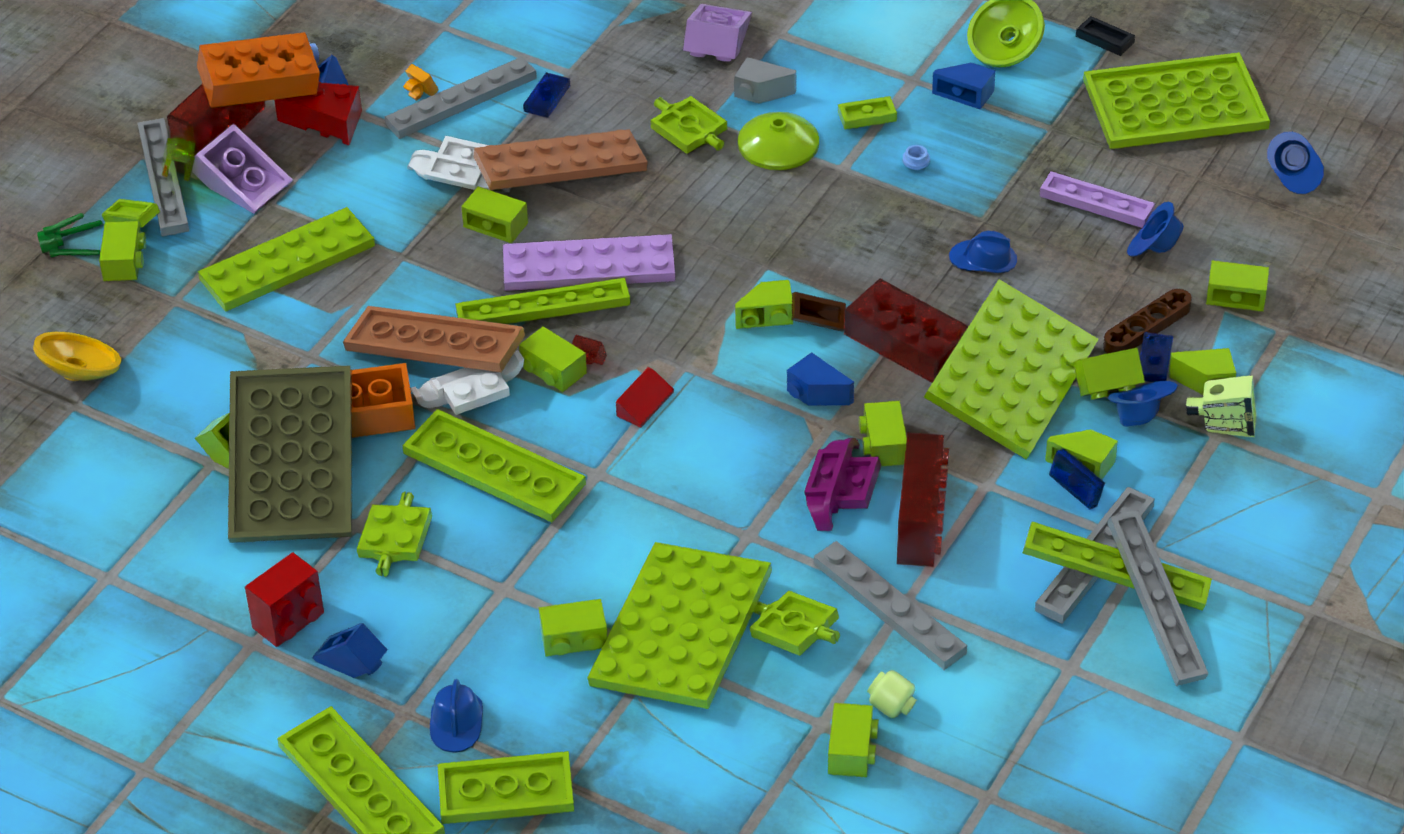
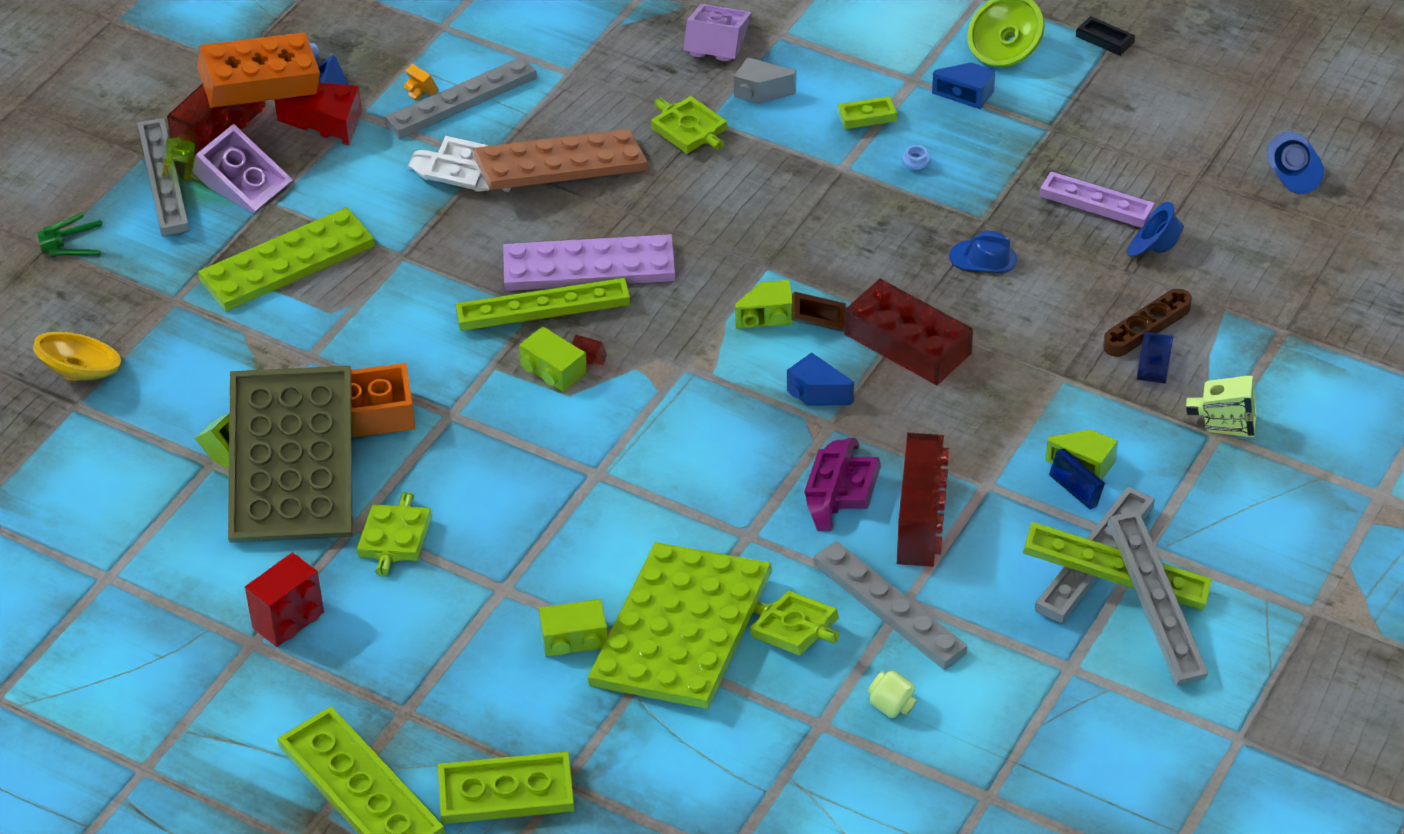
(122, 251): lime brick -> none
(131, 210): lime tile -> none
(352, 651): blue slope -> none
(434, 338): nougat plate -> none
(456, 718): blue piece -> none
(468, 387): white plate -> none
(494, 214): lime brick -> none
(494, 465): lime plate -> none
(546, 95): clear blue plate -> none
(643, 398): red slope -> none
(778, 141): lime dish -> none
(851, 740): lime brick -> none
(884, 432): lime brick -> none
(1011, 369): lime plate -> none
(1109, 372): lime brick -> none
(1141, 403): blue piece -> none
(1175, 100): lime plate -> none
(1200, 366): lime slope -> none
(1237, 285): lime brick -> none

